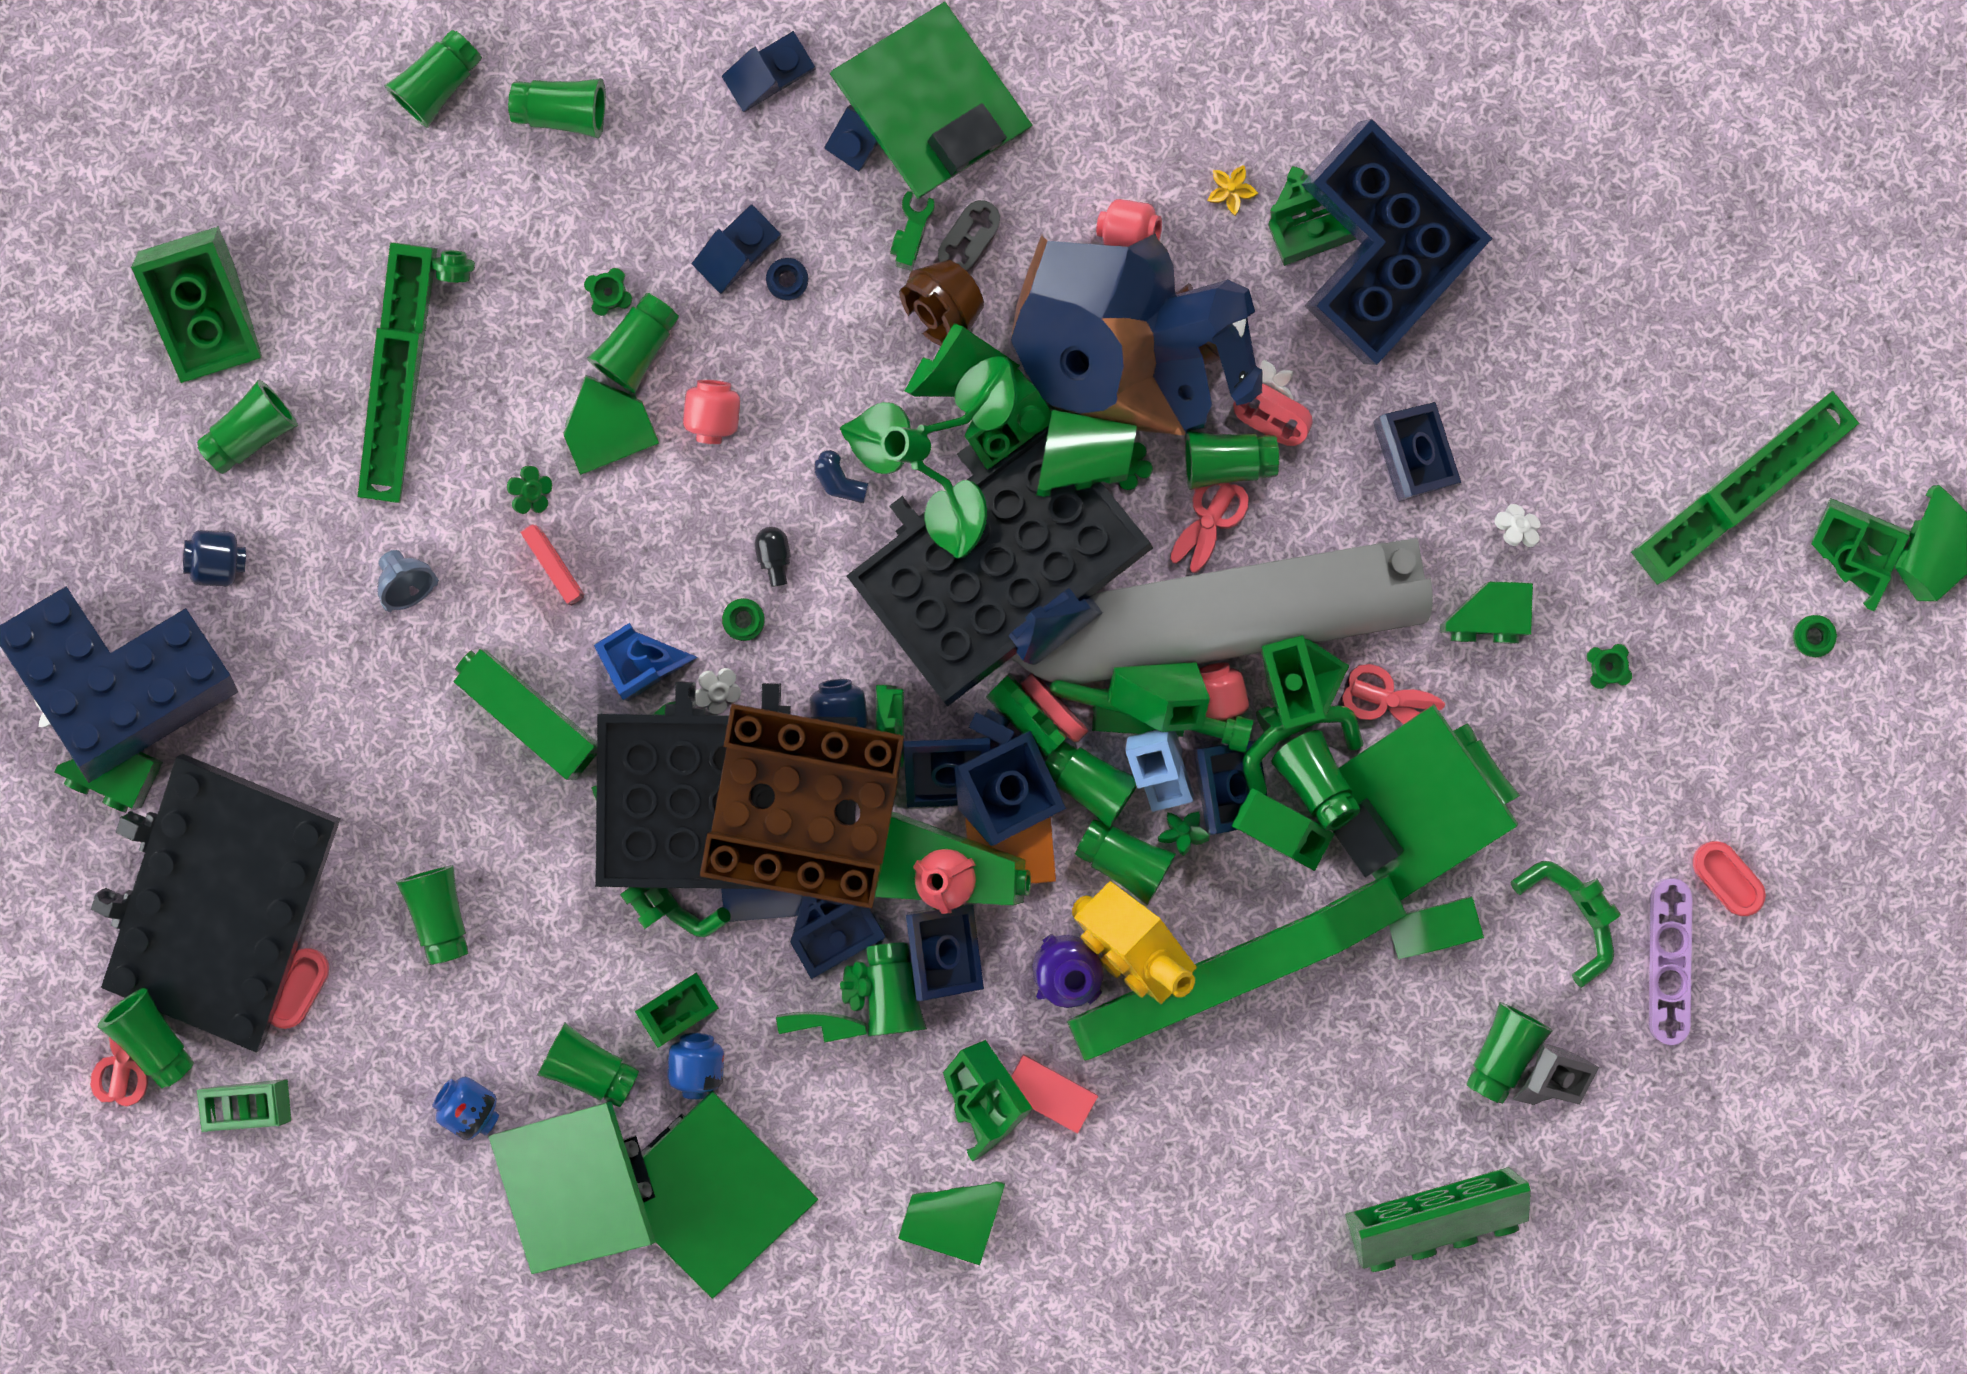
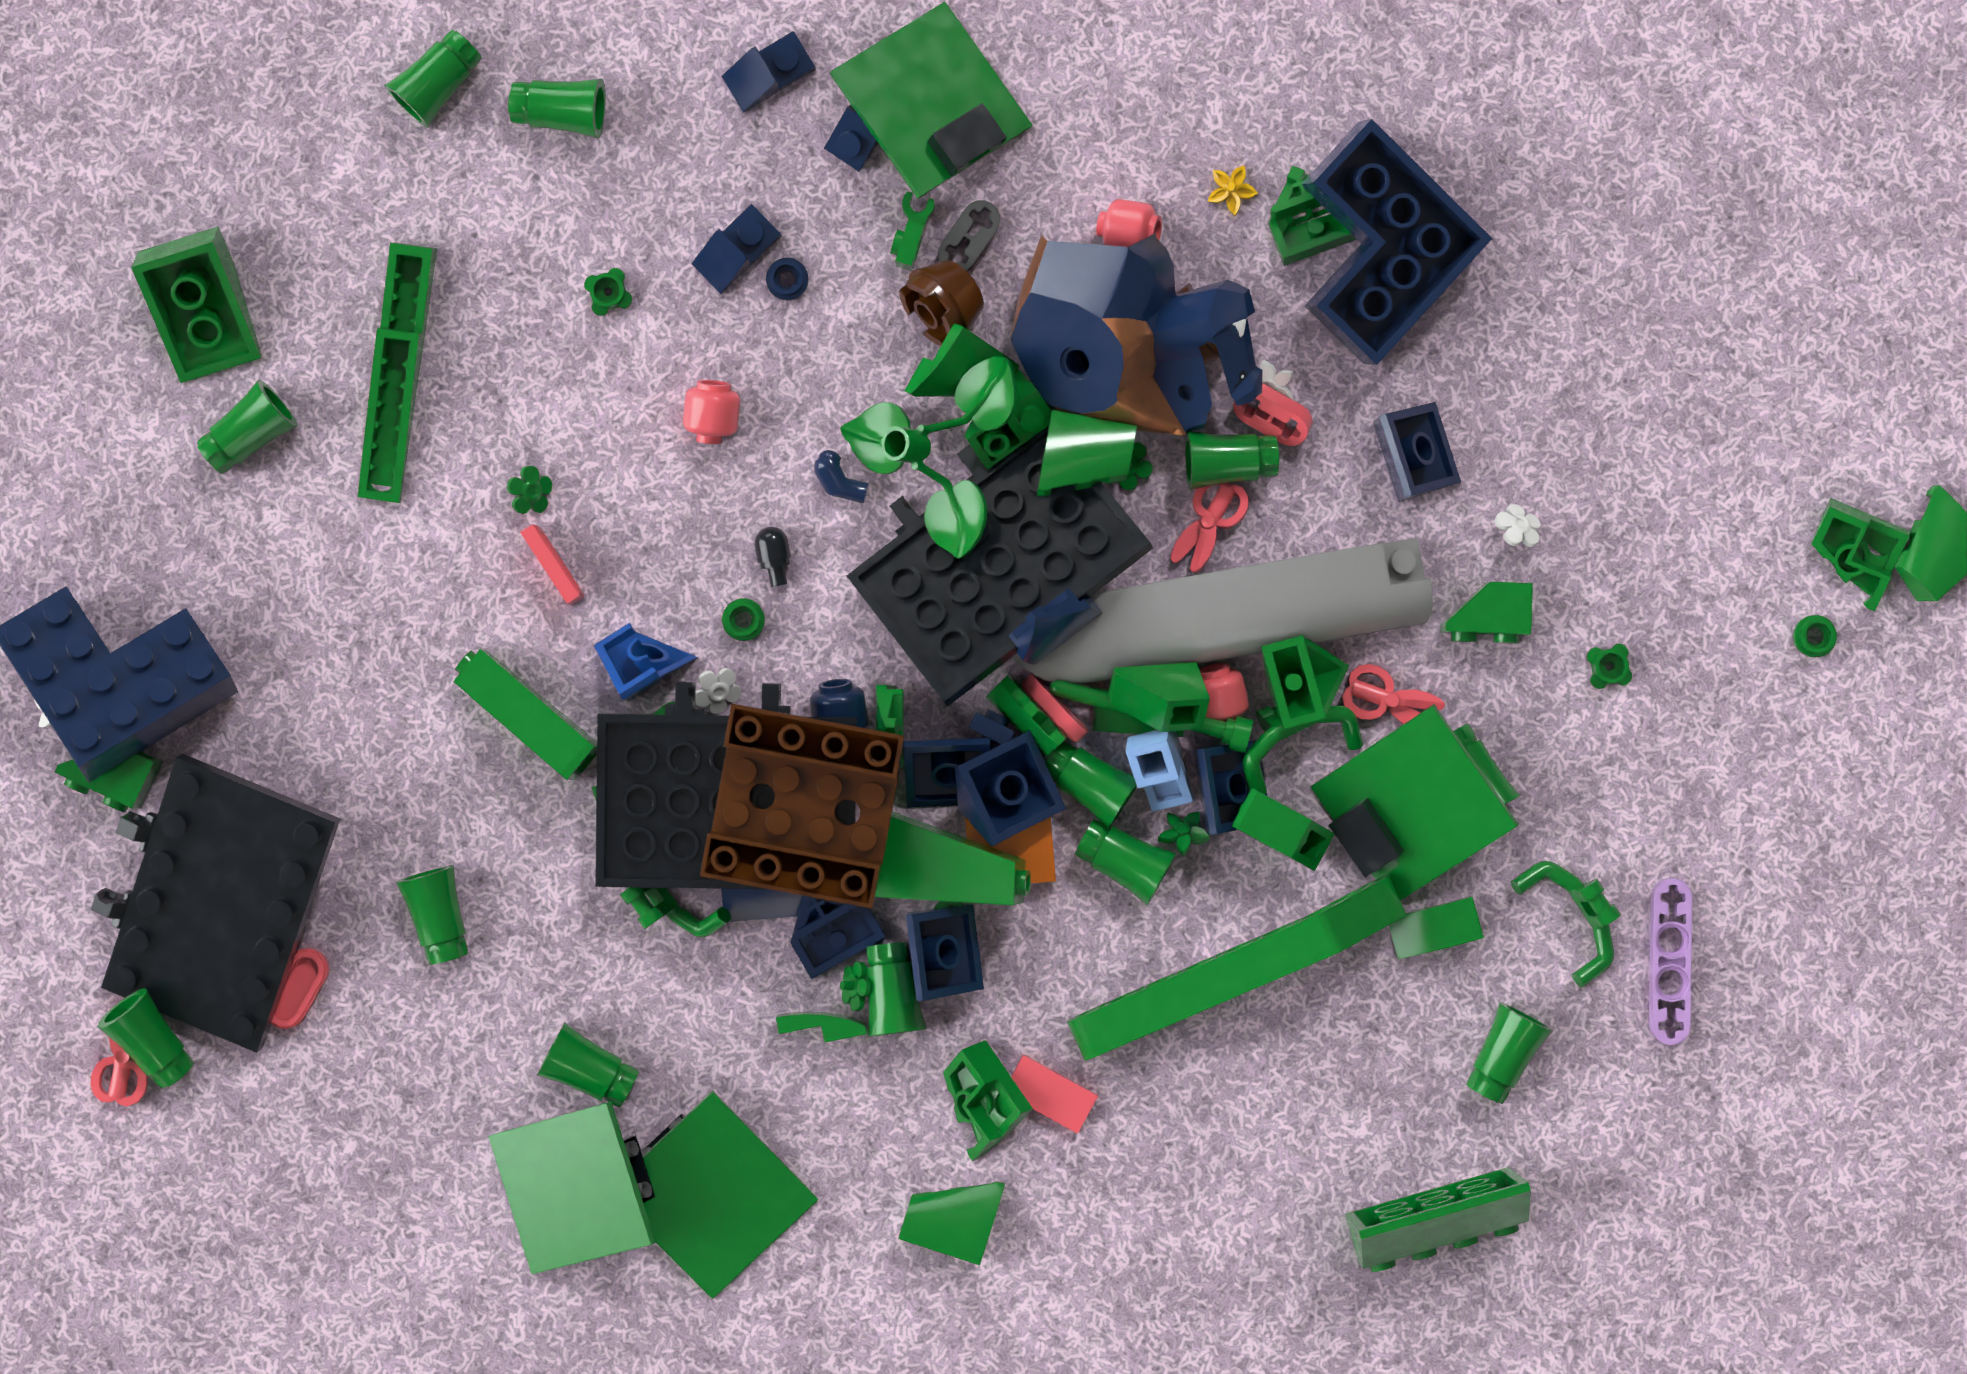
(213, 558): dark blue head -> none
(274, 1092): green slope -> none
(397, 577): sand blue piece -> none
(453, 266): green plate -> none
(465, 1108): blue head -> none
(606, 426): green slope -> none
(635, 342): green plant -> none
(676, 1010): green slope -> none
(695, 1065): blue head -> none
(957, 877): coral piece -> none
(1067, 971): dark purple piece -> none
(1134, 944): yellow brick -> none
(1317, 779): green plant -> none
(1557, 1076): dark grey slope -> none
(1729, 878): coral tile -> none
(1744, 489): green slope -> none

